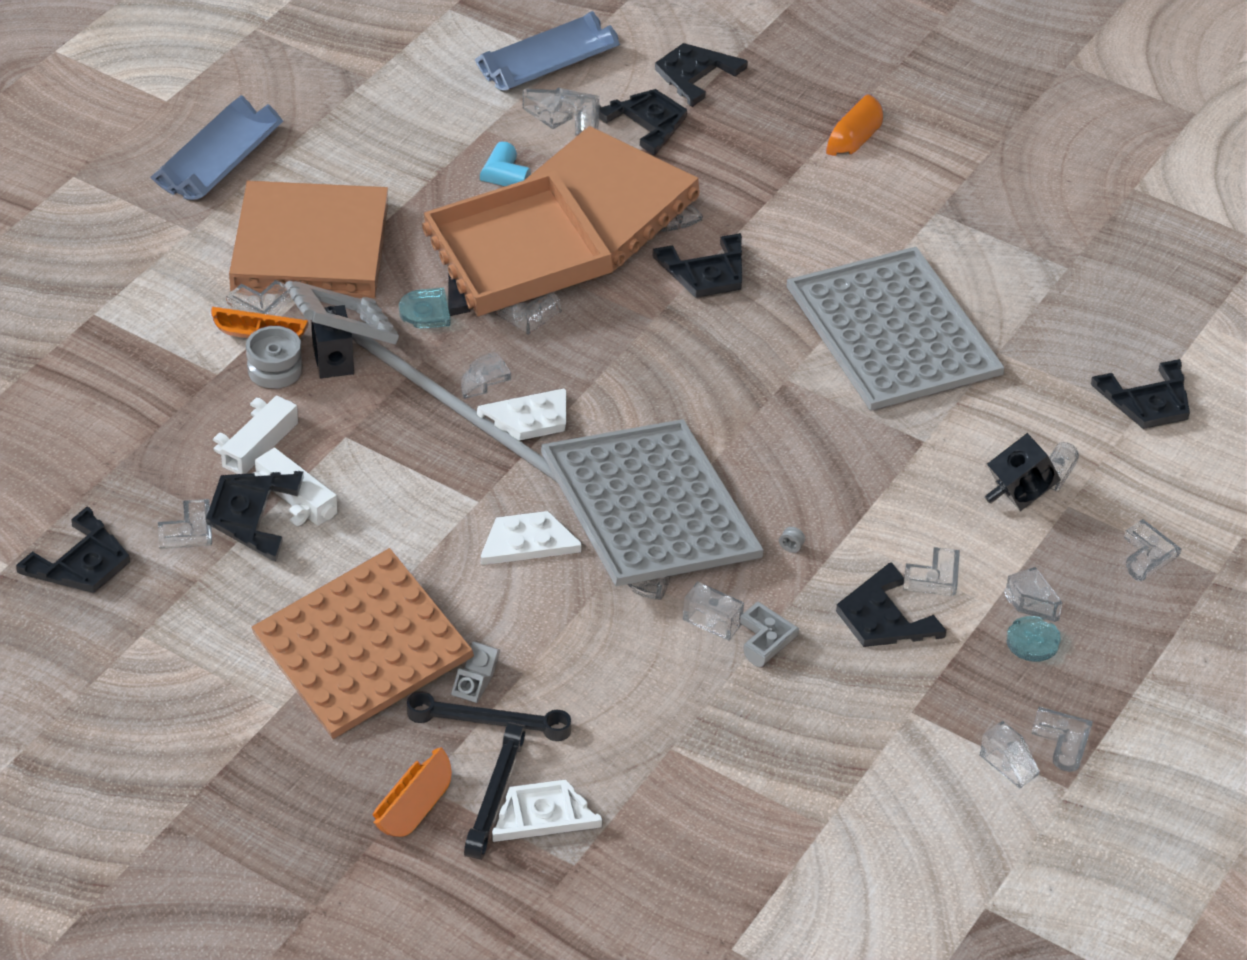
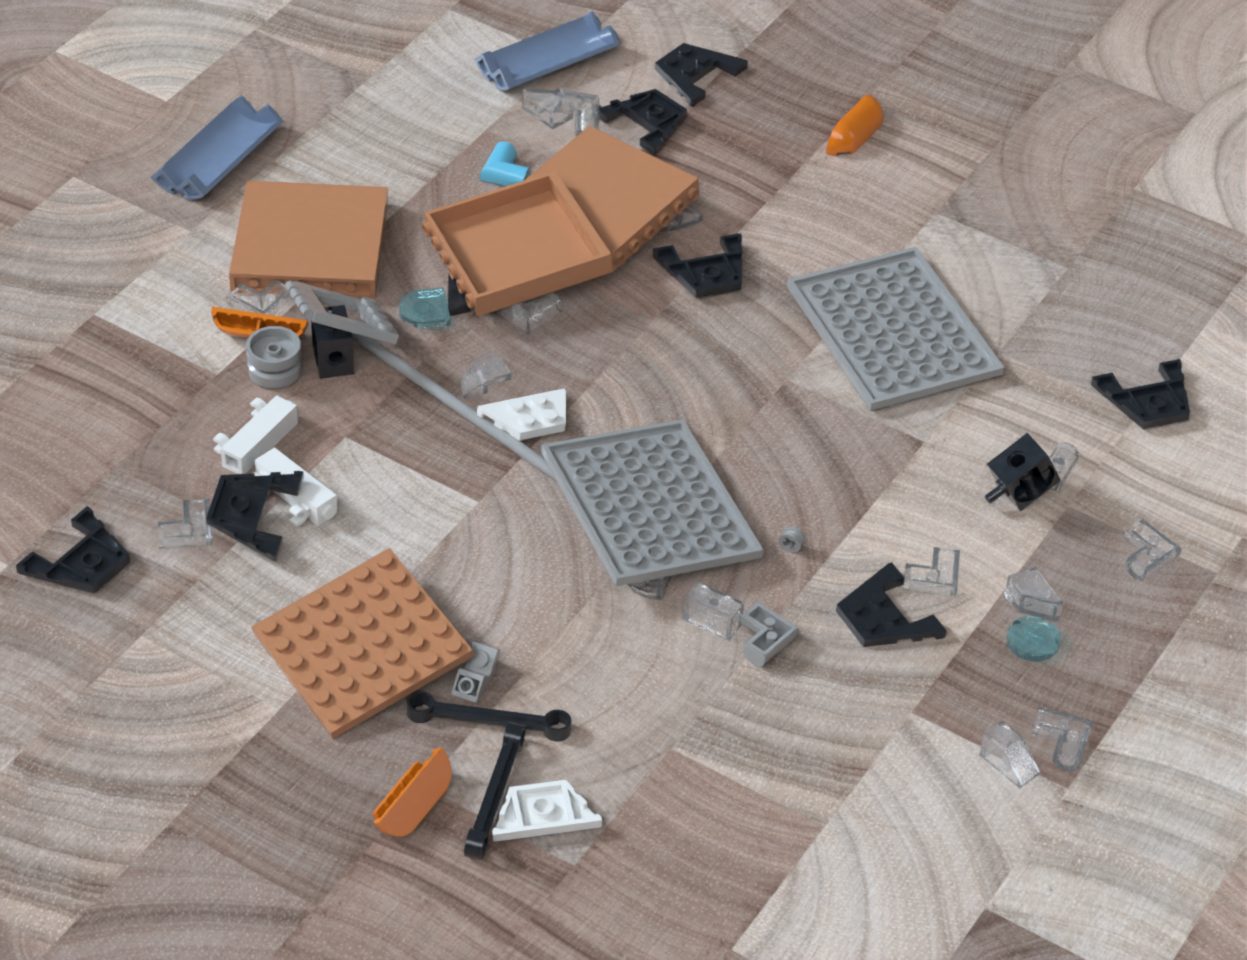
(527, 538): white wing -> none

